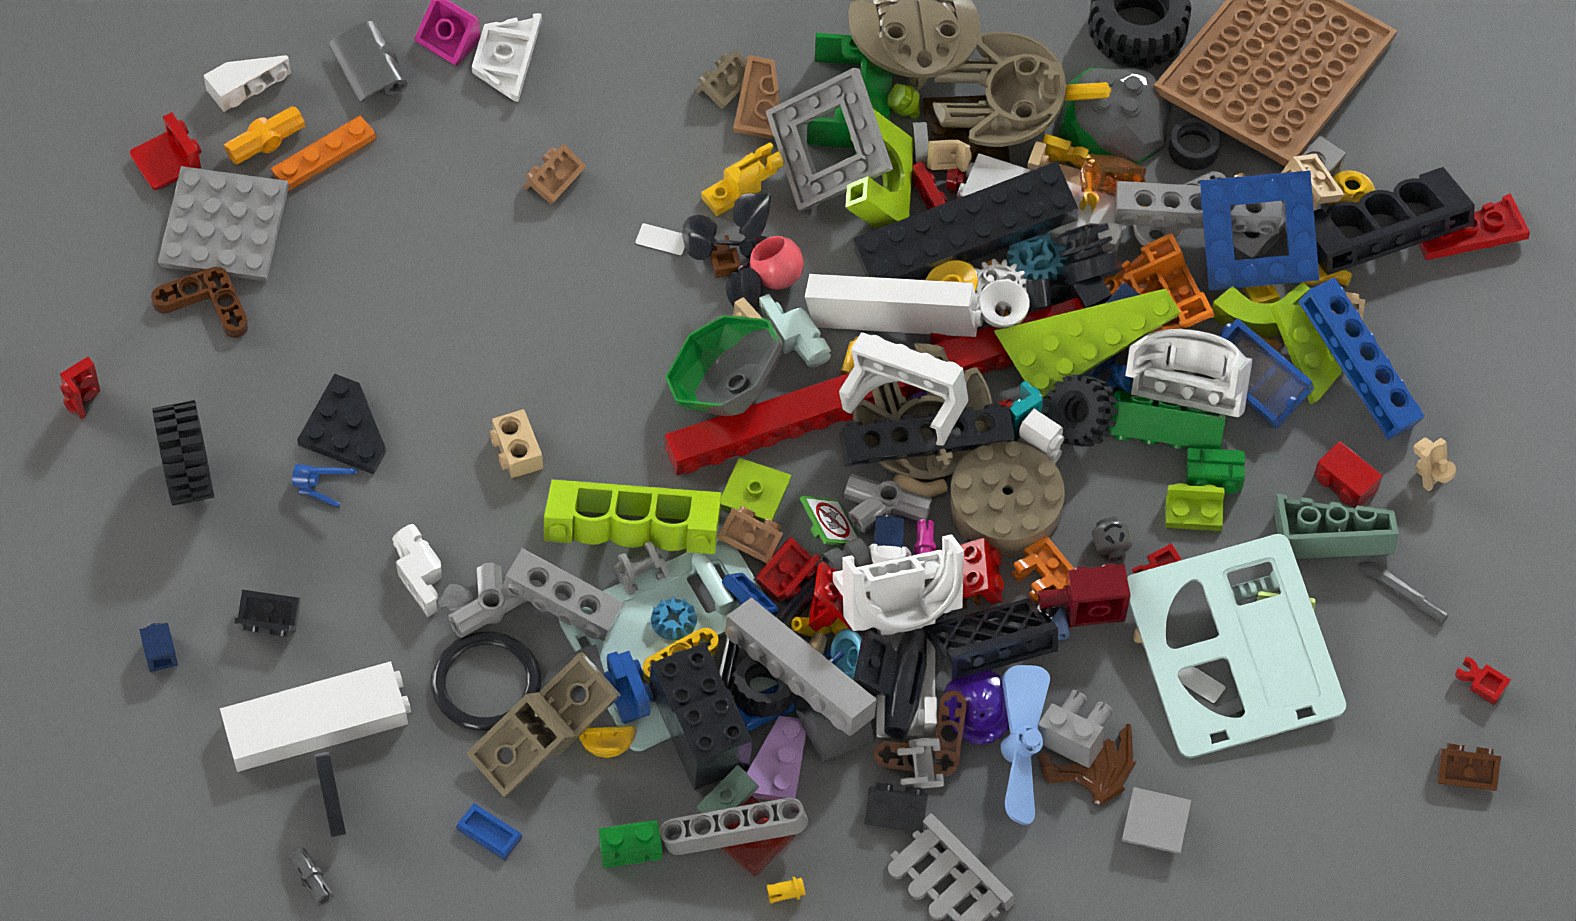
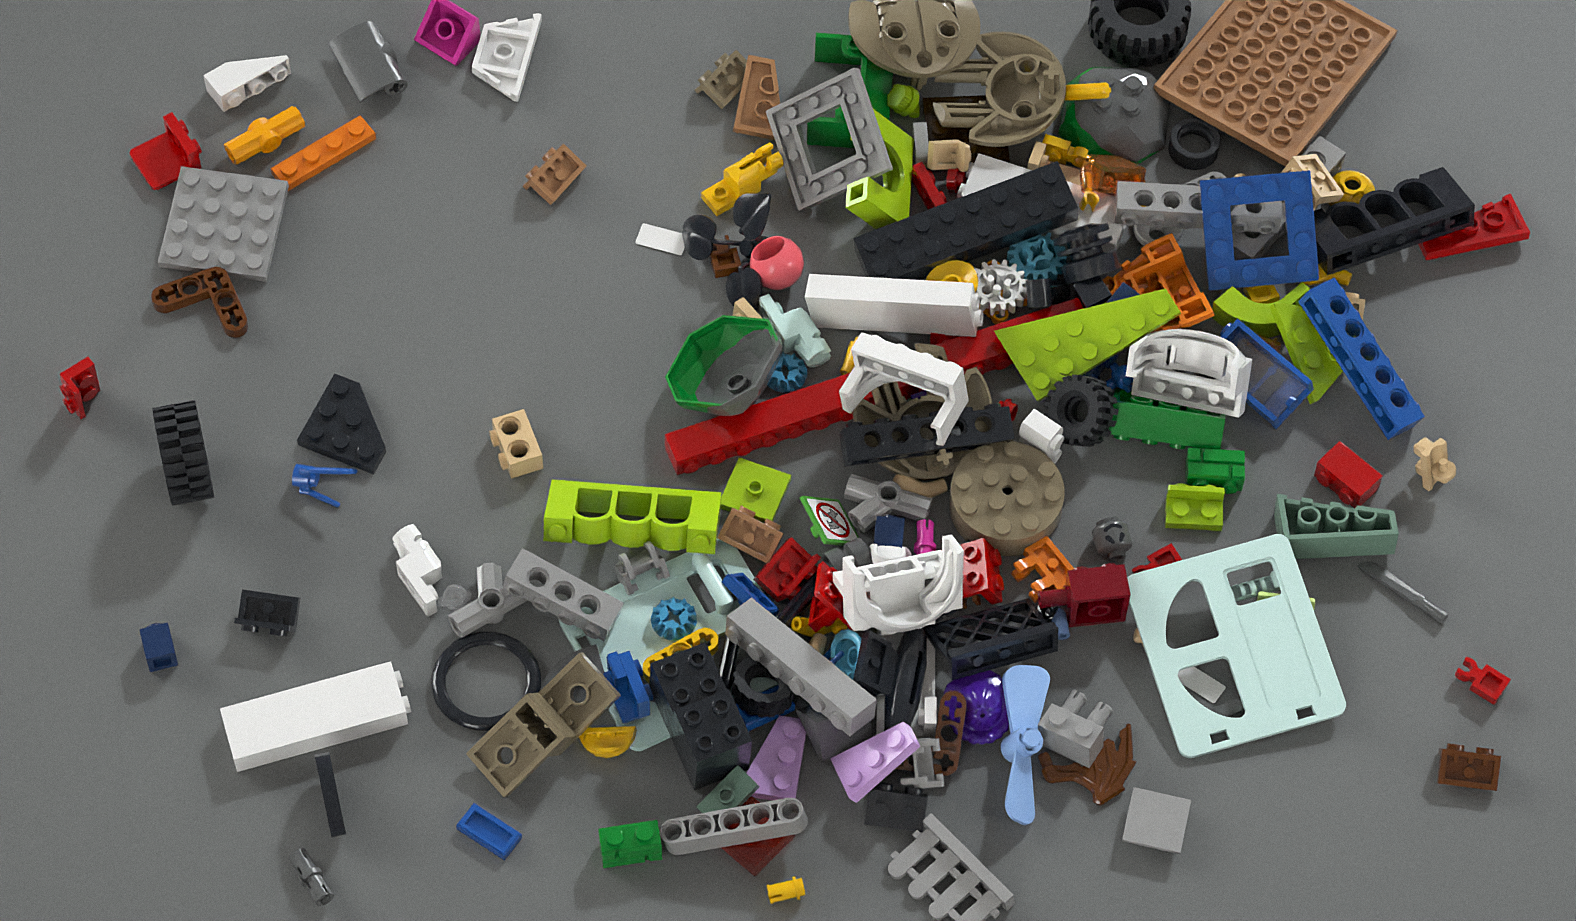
(795, 378): none -> dark azure gear
(874, 759): none -> lavender wing
(1005, 293): white piece -> none
(1029, 399): teal bracket -> none

